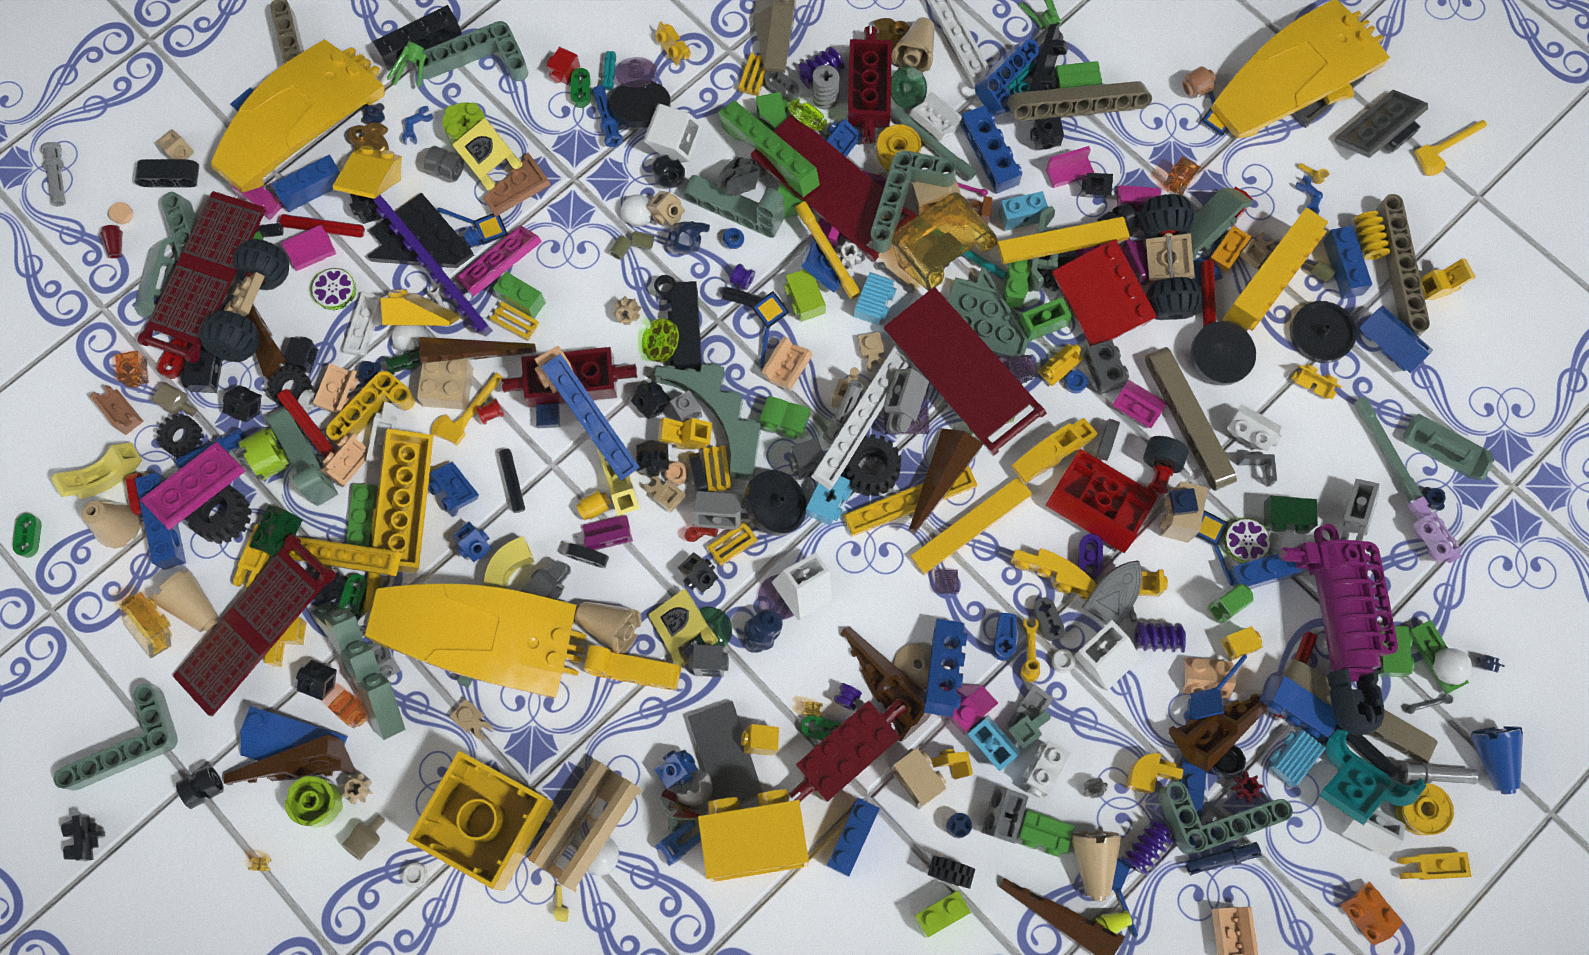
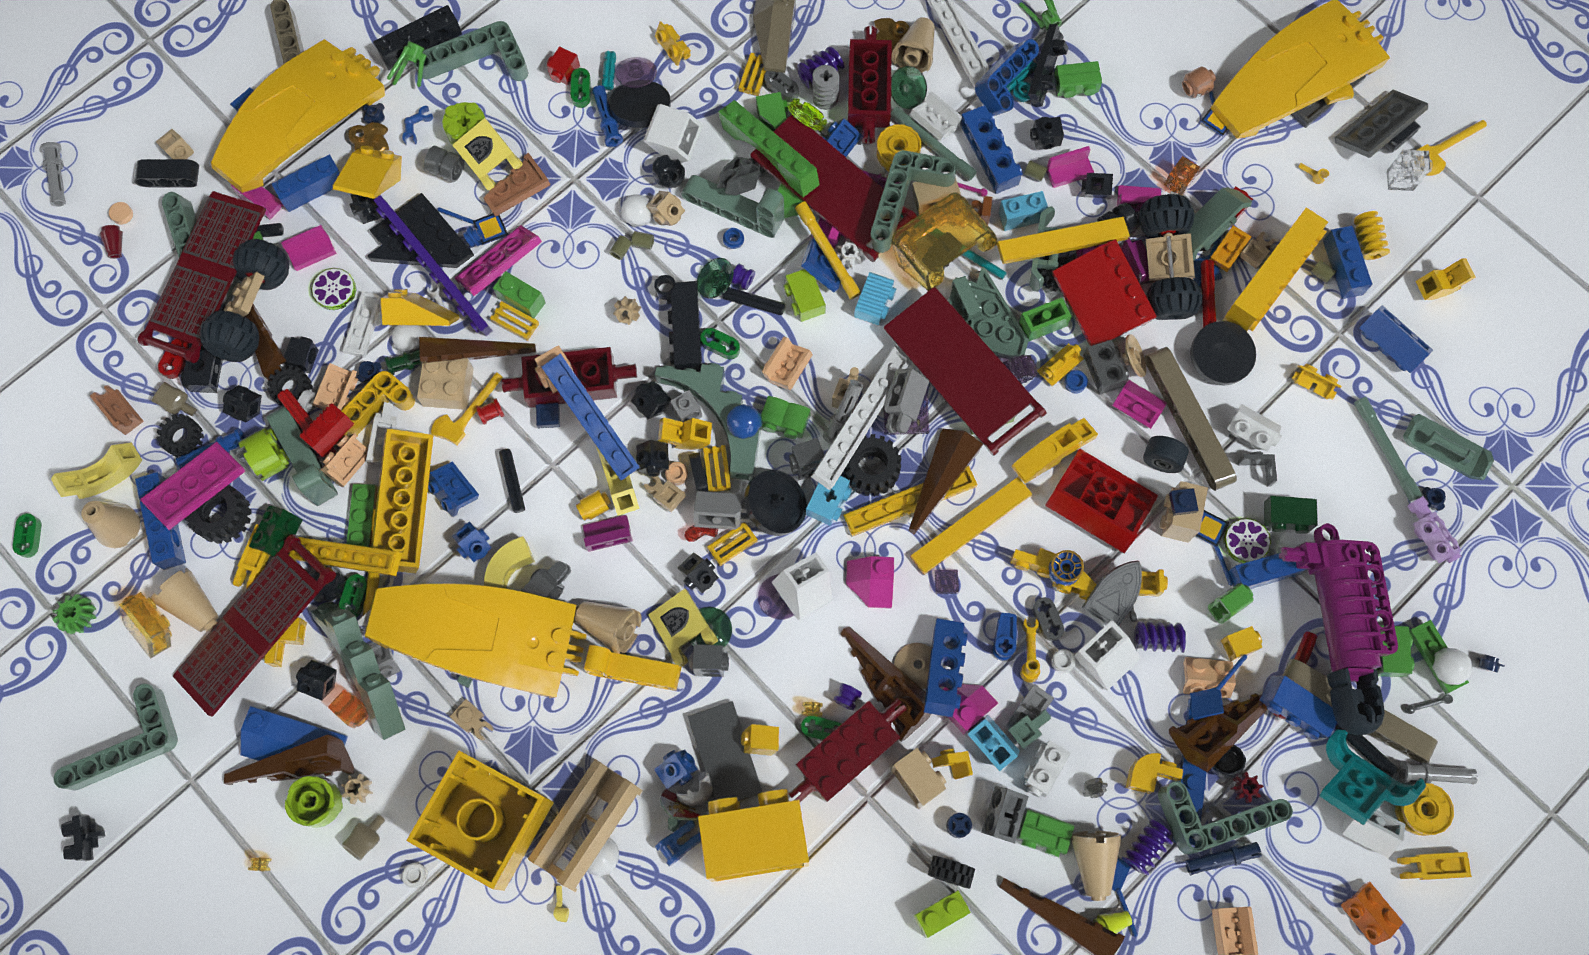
(76, 623): none -> bright green gear
(125, 363): clear orange brick -> none
(133, 493): red beam -> none
(144, 302): sand green piece -> none
(196, 788): black wheel -> none
(326, 429): none -> red brick
(332, 227): red axle -> none
(586, 555): black beam -> none
(660, 340): clear neon green tile -> none
(687, 236): dark blue head -> none
(715, 278): none -> clear green dish
(722, 339): none -> green beam
(744, 421): none -> blue hair
(762, 631): dark blue head -> none
(770, 311): piece -> none
(853, 837): blue brick -> none
(871, 348): tan plate -> none
(872, 580): none -> dark pink slope
(909, 287): dark grey hinge -> none
(966, 298): none -> sand green piece
(1017, 283): bright green brick -> none
(1035, 171): none -> olive hinge
(1065, 558): none -> blue wheel
(1079, 100): dark tan beam -> none
(1091, 558): dark purple plate -> none
(1107, 439): dark grey beam -> none
(1134, 356): none -> tan dish
(1160, 479): red bush -> none
(1295, 757): medium azure brick -> none
(1312, 191): blue arm -> none
(1323, 332): black piece -> none
(1360, 509): light grey hinge -> none
(1405, 256): dark tan beam -> none
(1408, 170): none -> clear brick
(1501, 756): blue cone -> none

